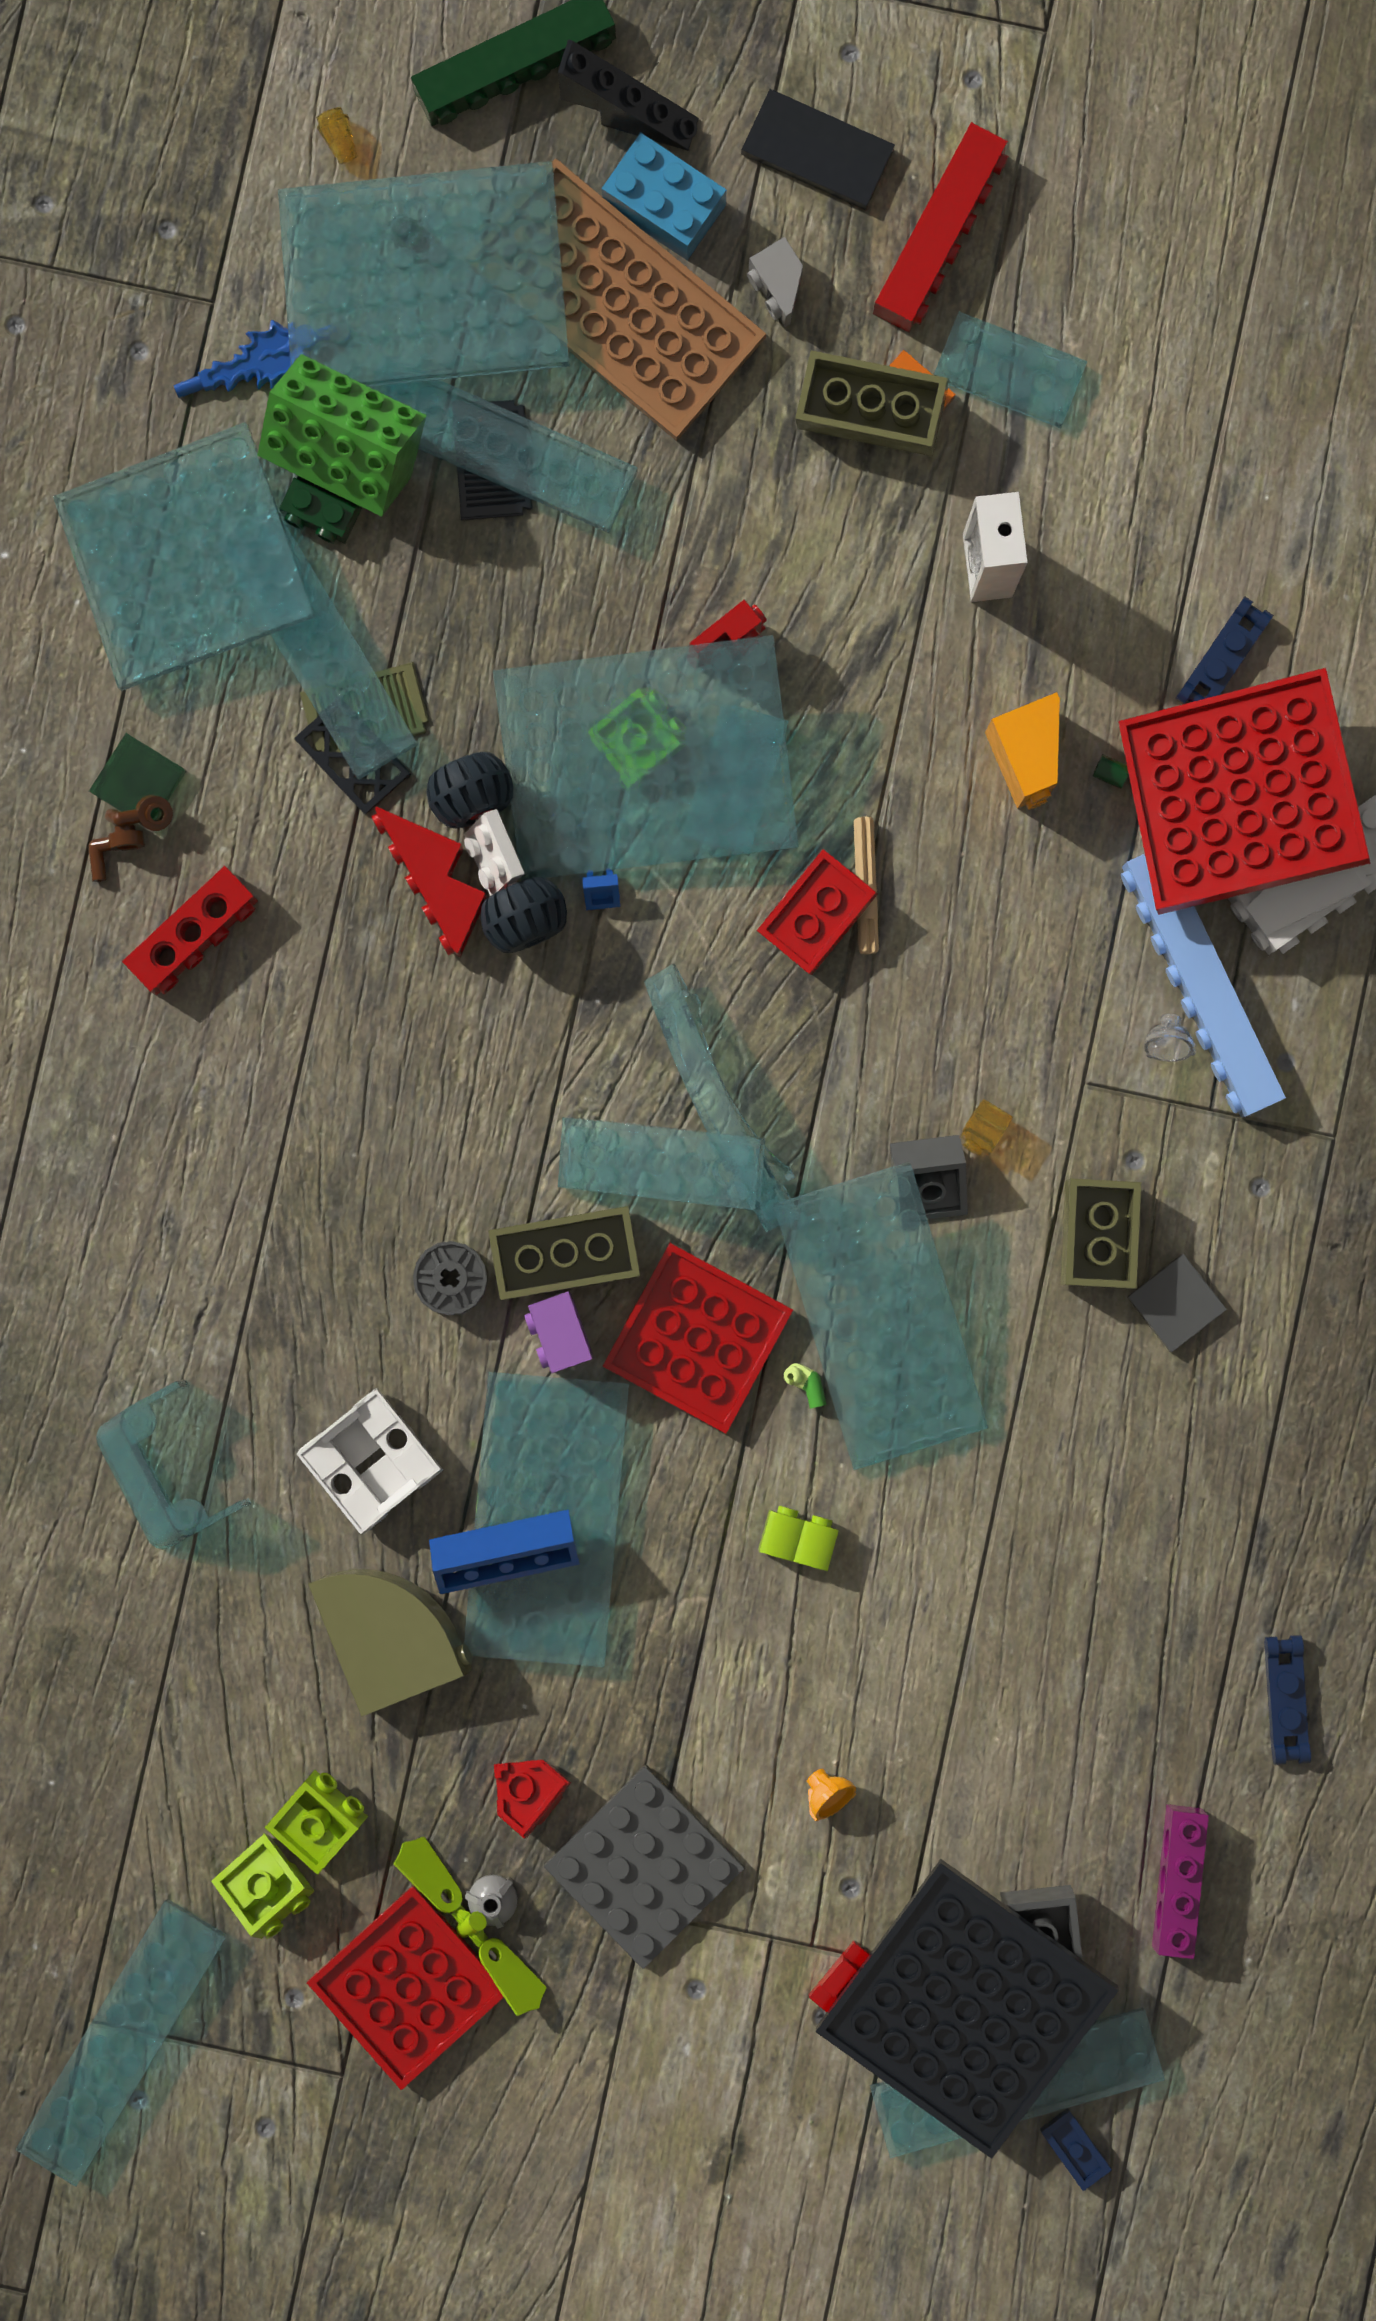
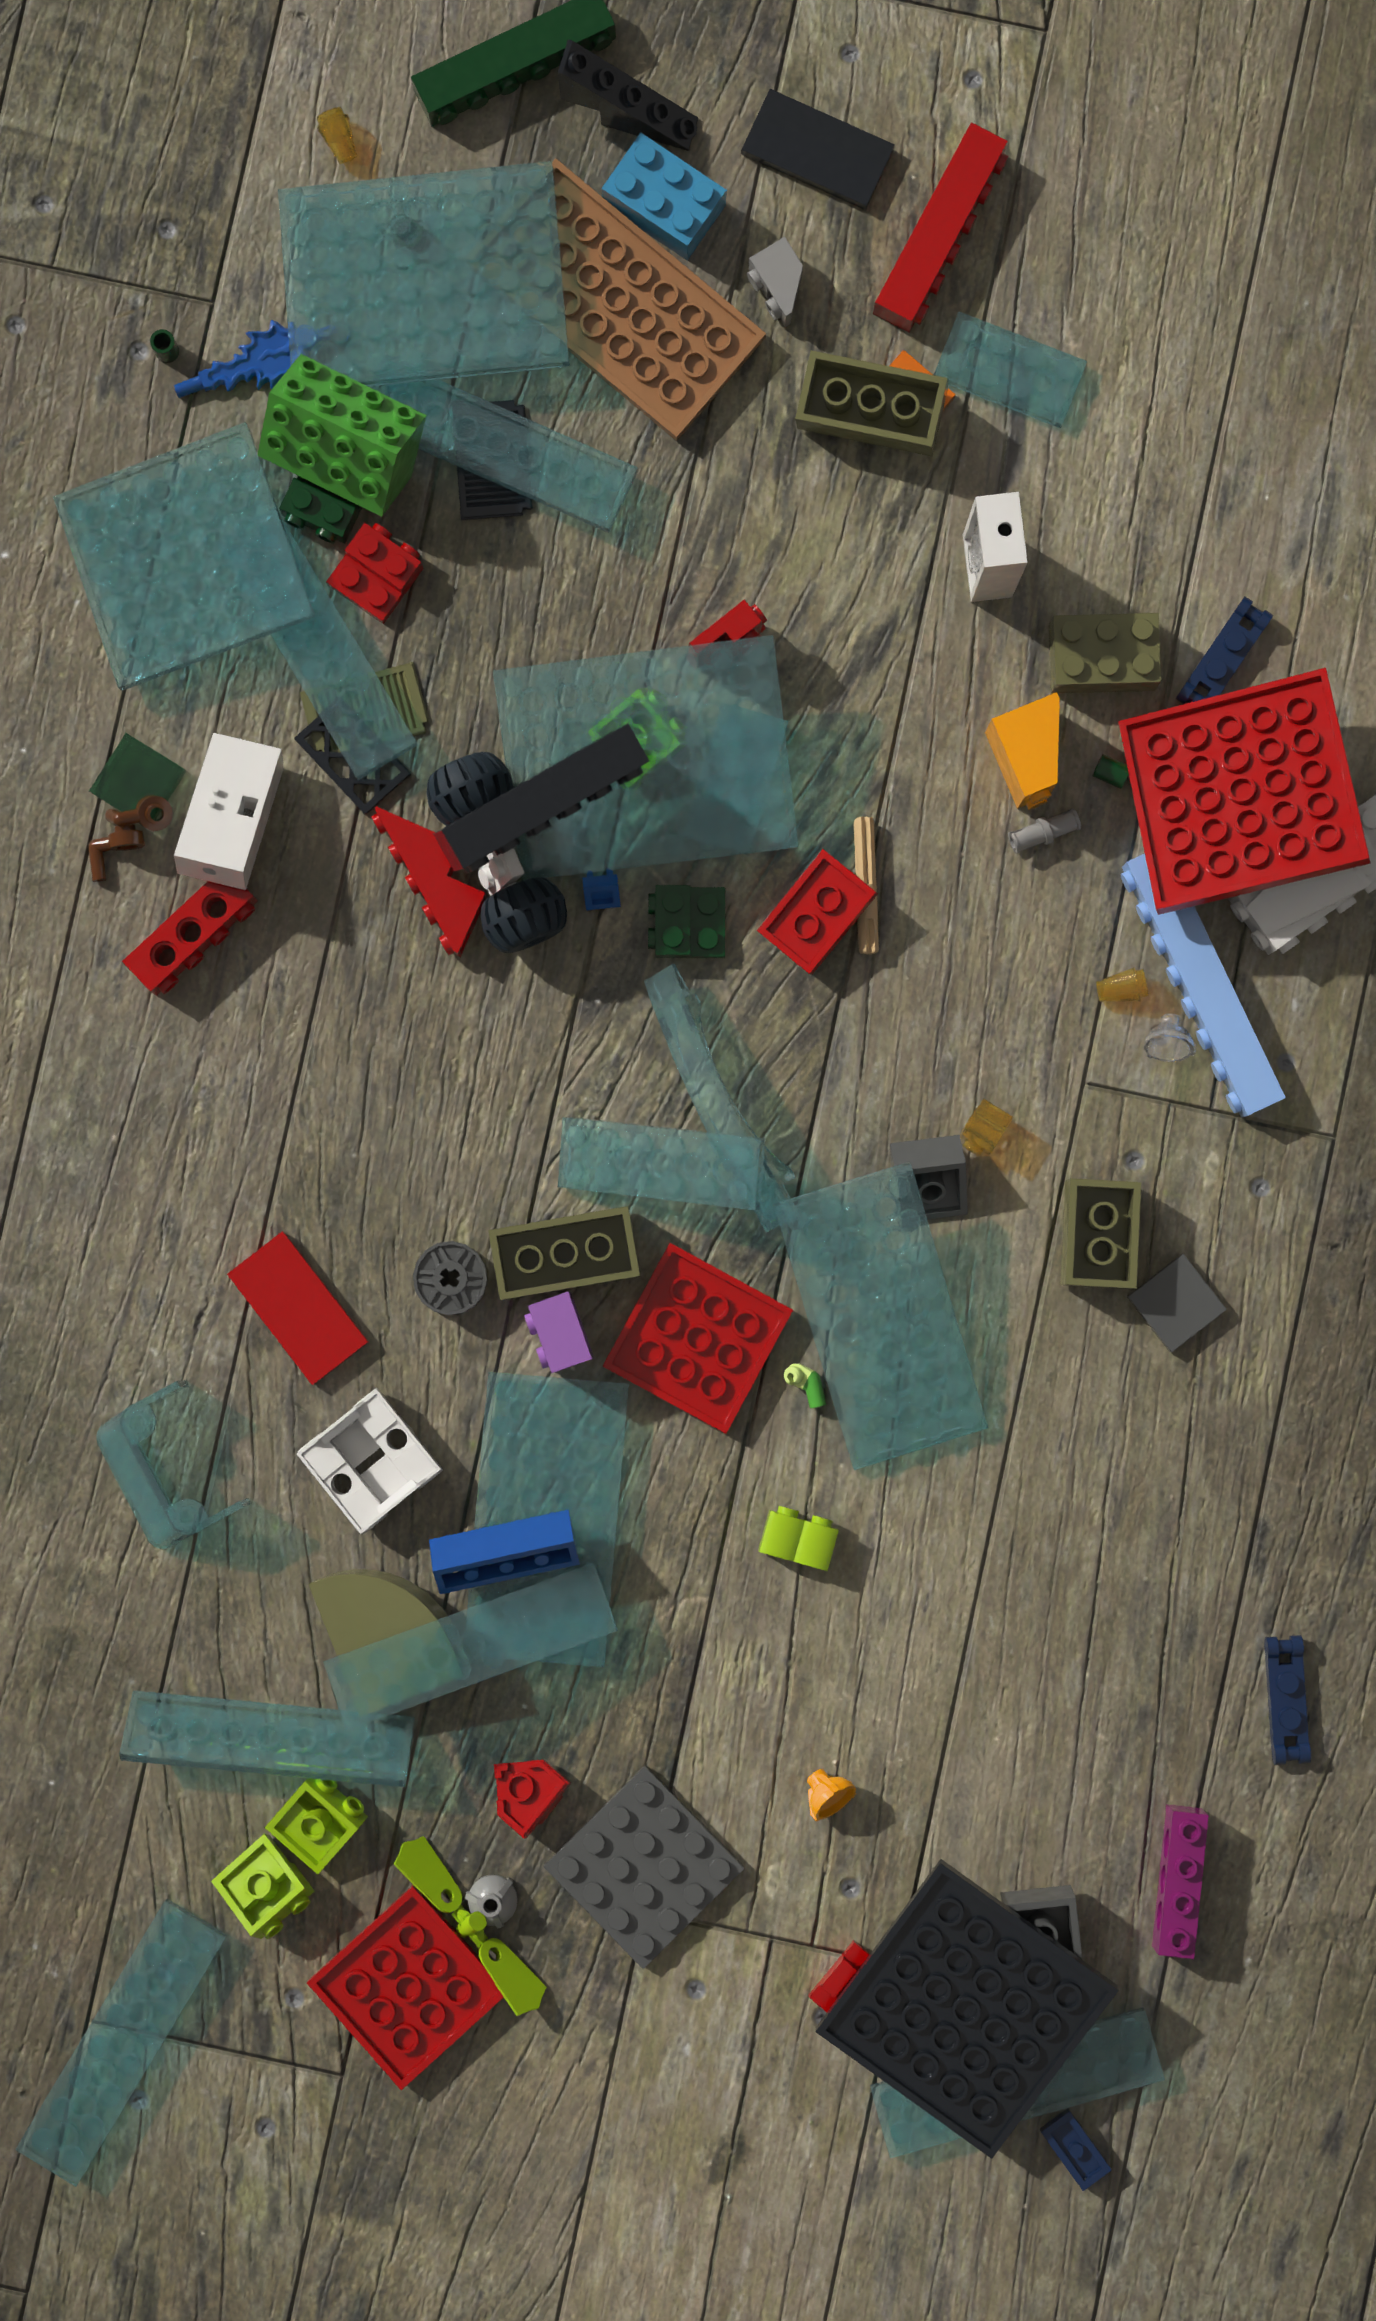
(160, 337): none -> dark green hinge
(229, 811): none -> white brick
(265, 1739): none -> clear light blue plate
(297, 1308): none -> red tile
(375, 571): none -> red plate
(469, 1646): none -> clear light blue plate
(543, 796): none -> black brick
(687, 921): none -> dark green plate
(1044, 830): none -> light grey pin
(1104, 653): none -> olive brick
(1124, 986): none -> clear yellow cone

